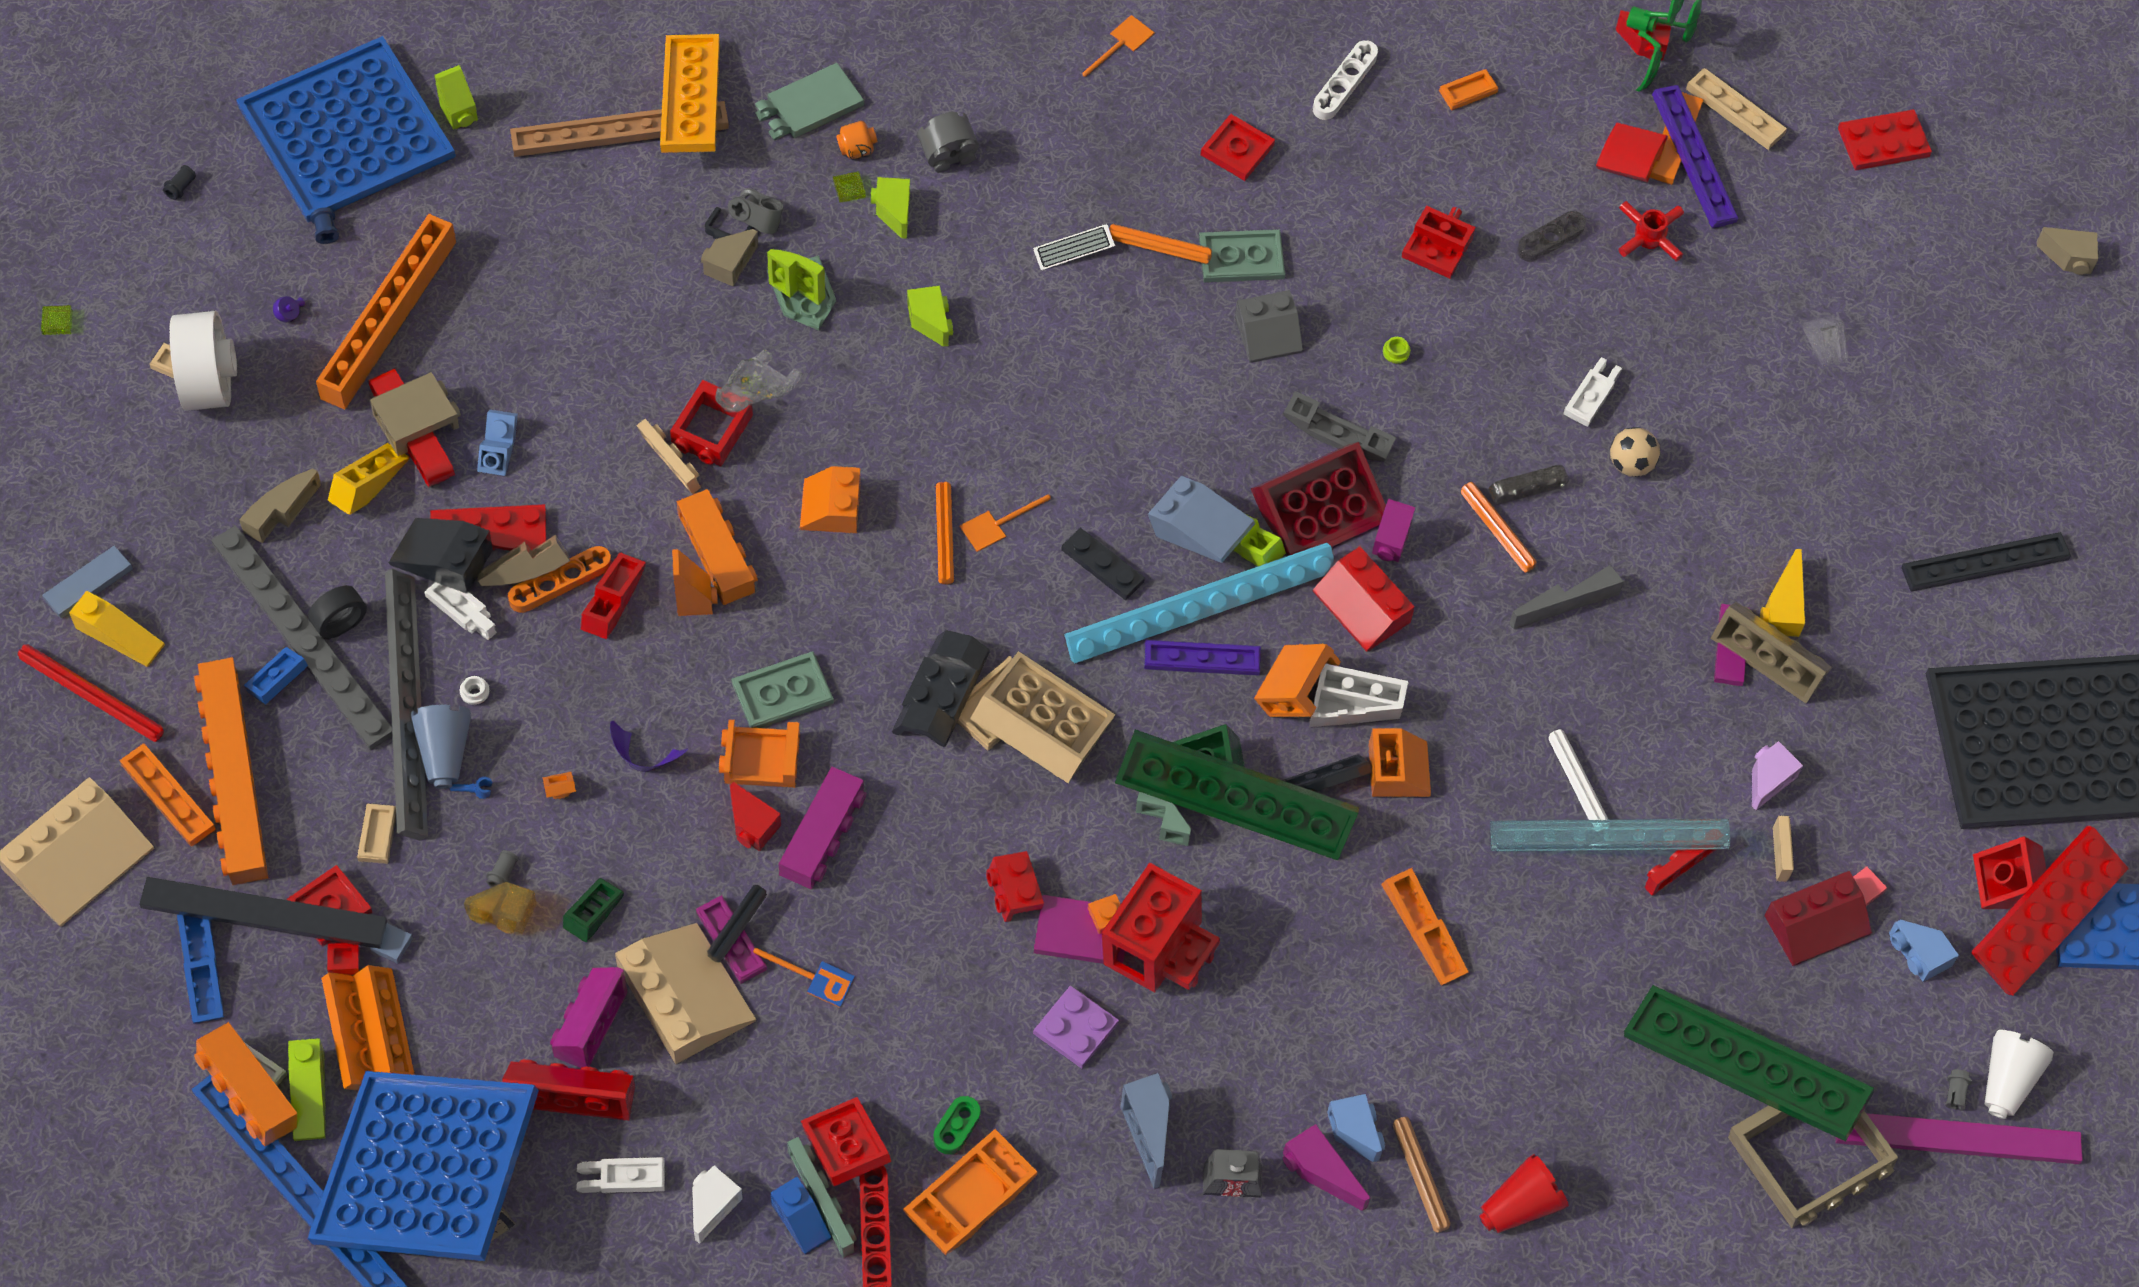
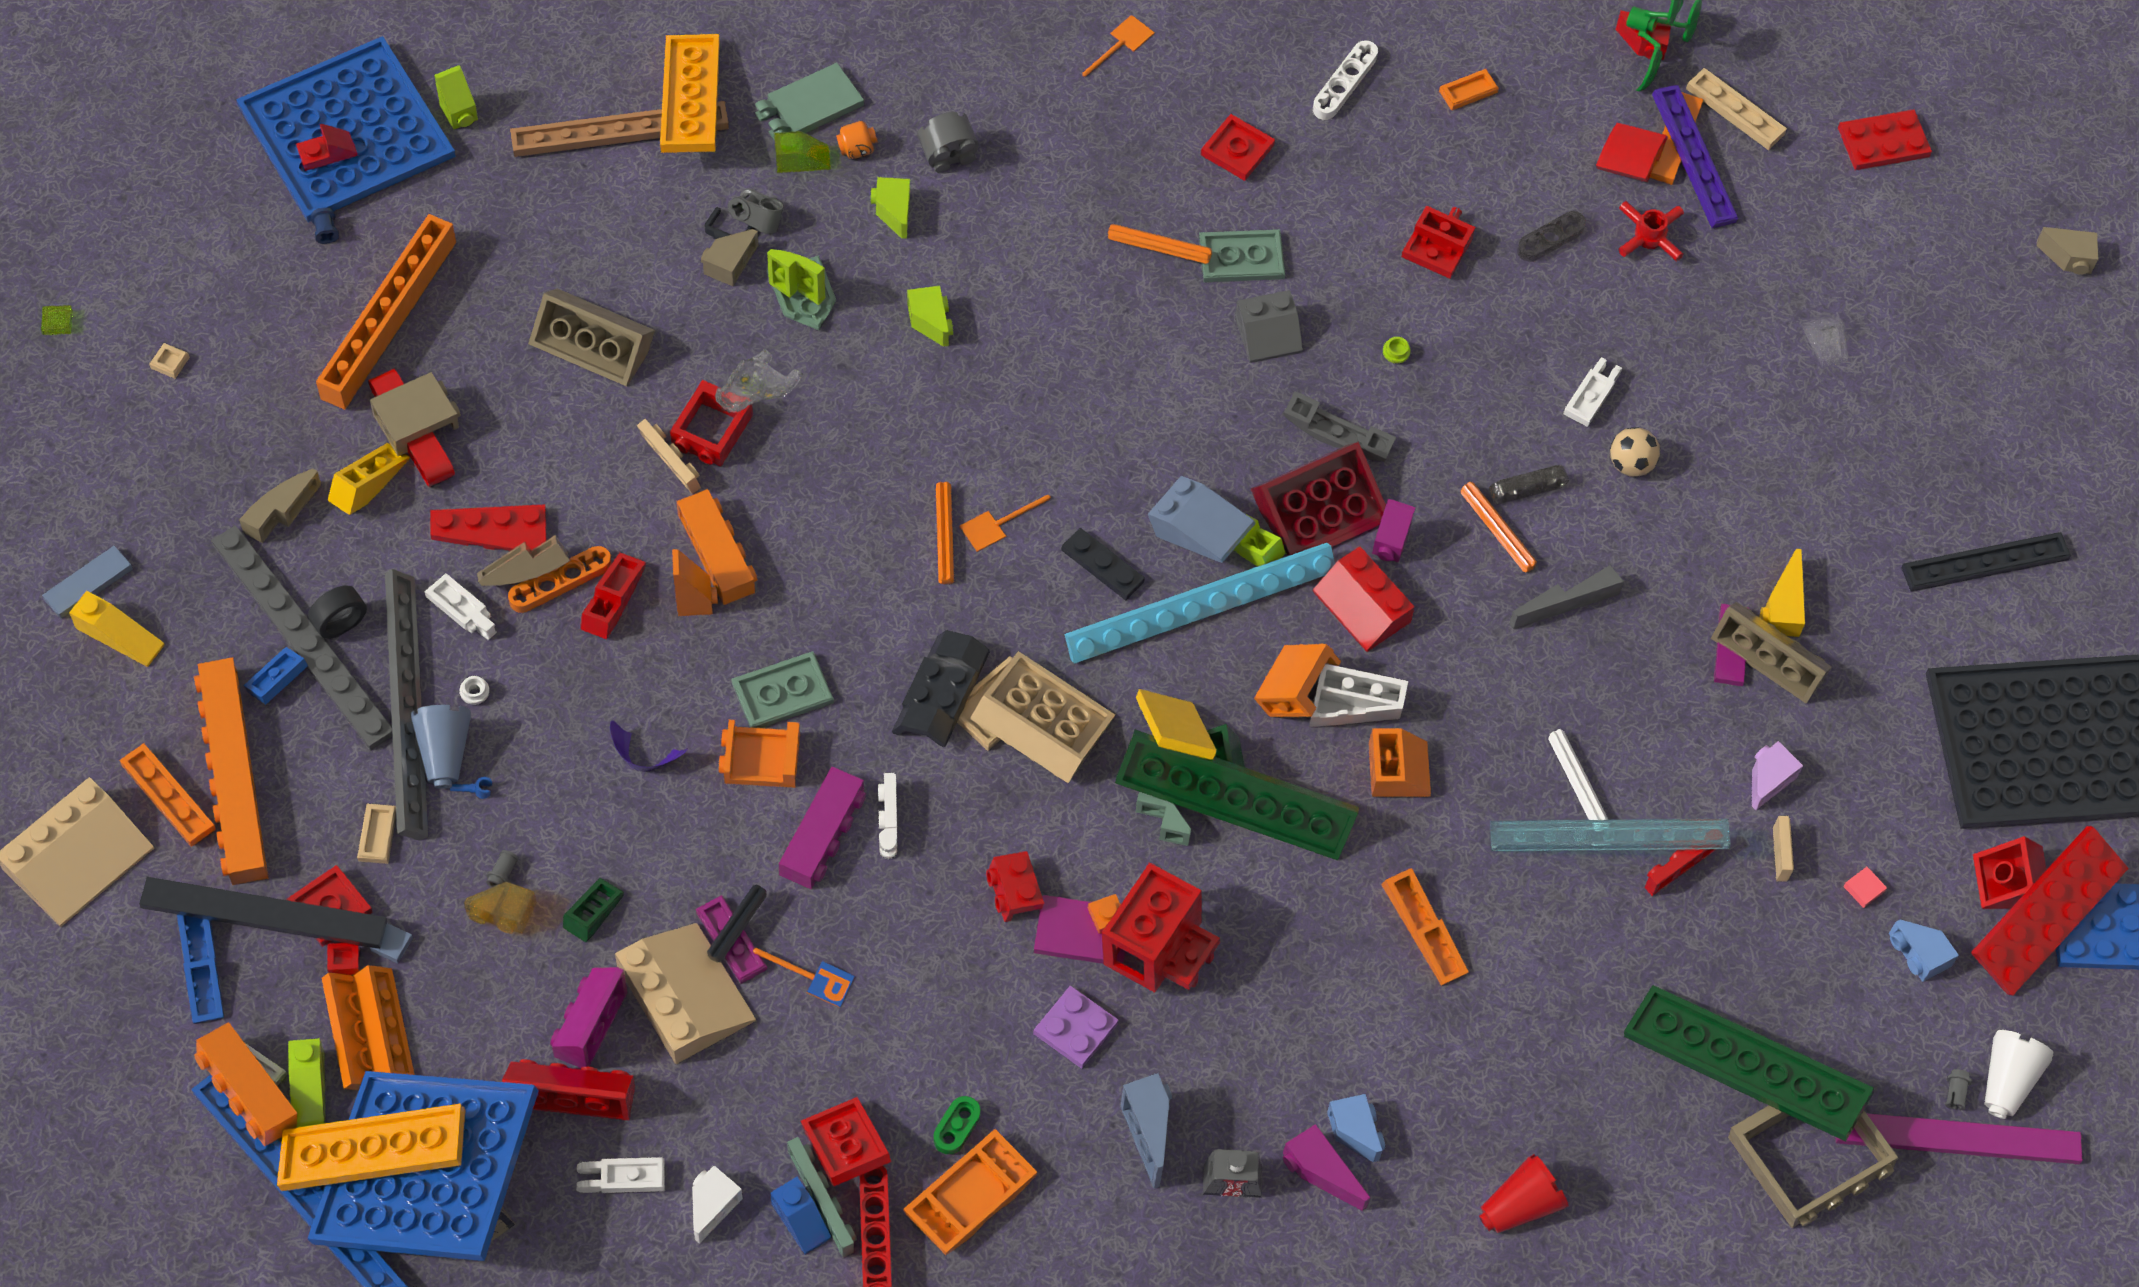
(91, 692): red axle -> none
(175, 187): black pin -> none
(201, 360): white piece -> none
(287, 309): dark purple piece -> none
(329, 148): none -> red slope
(371, 1147): none -> light orange plate
(444, 552): black slope -> none
(498, 442): medium blue slope -> none
(559, 785): orange plate -> none
(590, 336): none -> dark tan slope
(753, 818): red slope -> none
(800, 153): none -> clear neon green slope
(831, 500): orange slope -> none
(849, 186): clear neon green tile -> none
(888, 818): none -> white hinge
(1074, 247): sticker -> none
(1176, 724): none -> yellow tile
(1202, 657): dark purple tile -> none
(1332, 773): black tile -> none
(1421, 1174): medium nougat axle -> none
(1819, 918): dark red slope -> none

